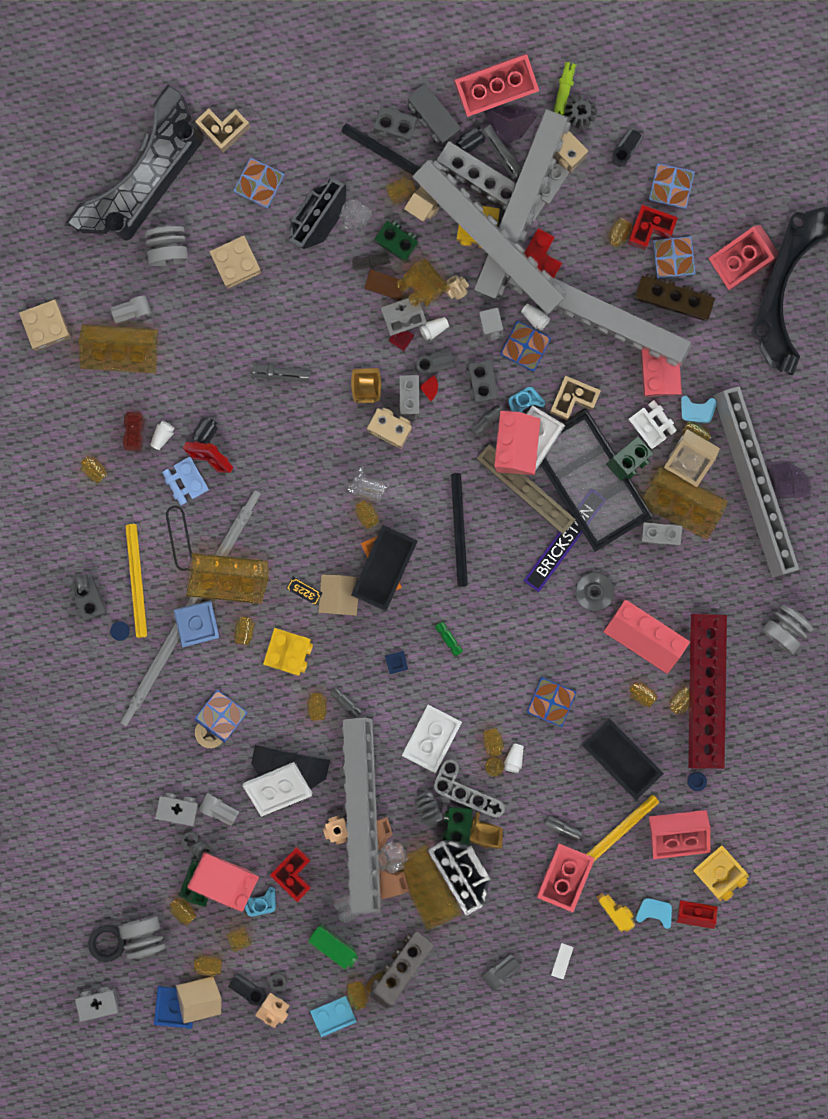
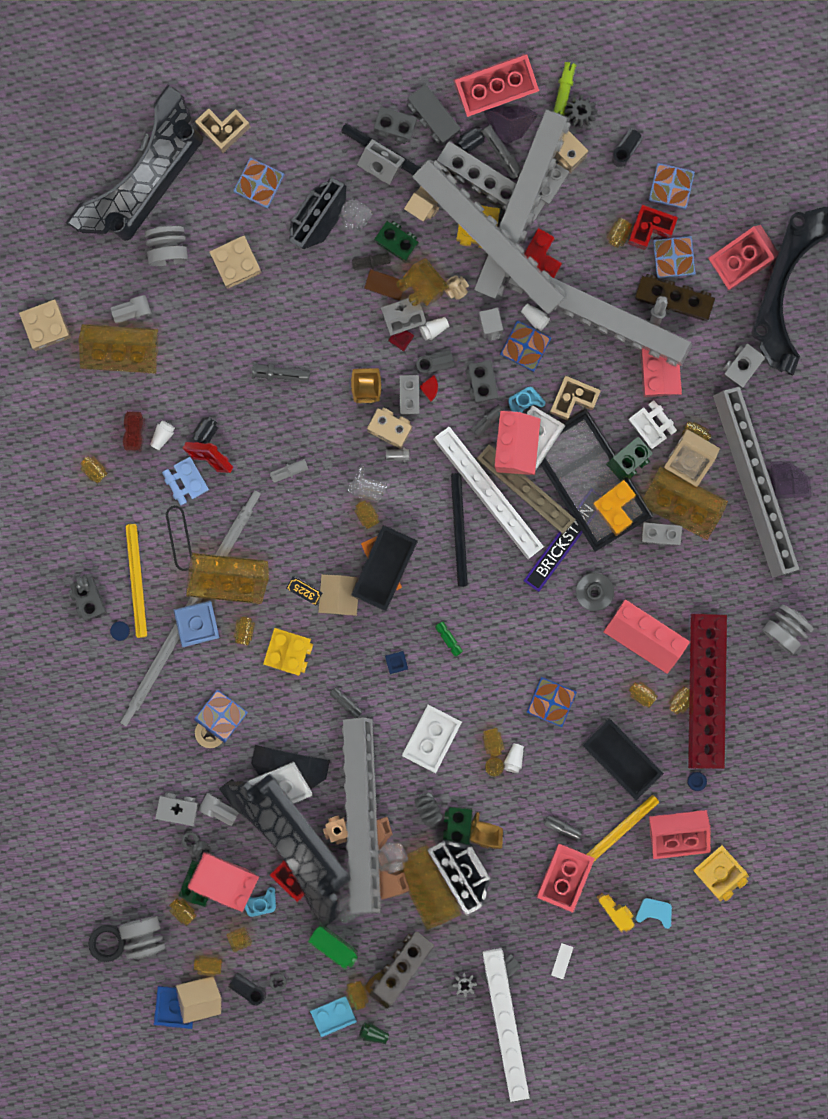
(88, 1011): light grey brick -> none
(273, 1010): light nougat brick -> none
(289, 471): none -> light grey axle
(293, 839): none -> black panel
(316, 706): clear yellow brick -> none
(373, 1034): none -> dark green cone
(380, 161): none -> light grey brick
(397, 455): none -> light grey pin
(400, 190): clear yellow brick -> none
(464, 979): none -> light grey gear
(470, 793): light grey beam -> none
(488, 493): none -> white plate
(506, 1024): none -> white plate
(611, 506): none -> light orange brick
(658, 311): none -> light grey axle
(697, 914): red slope -> none
(698, 412): medium azure piece -> none
(753, 360): none -> light grey brick

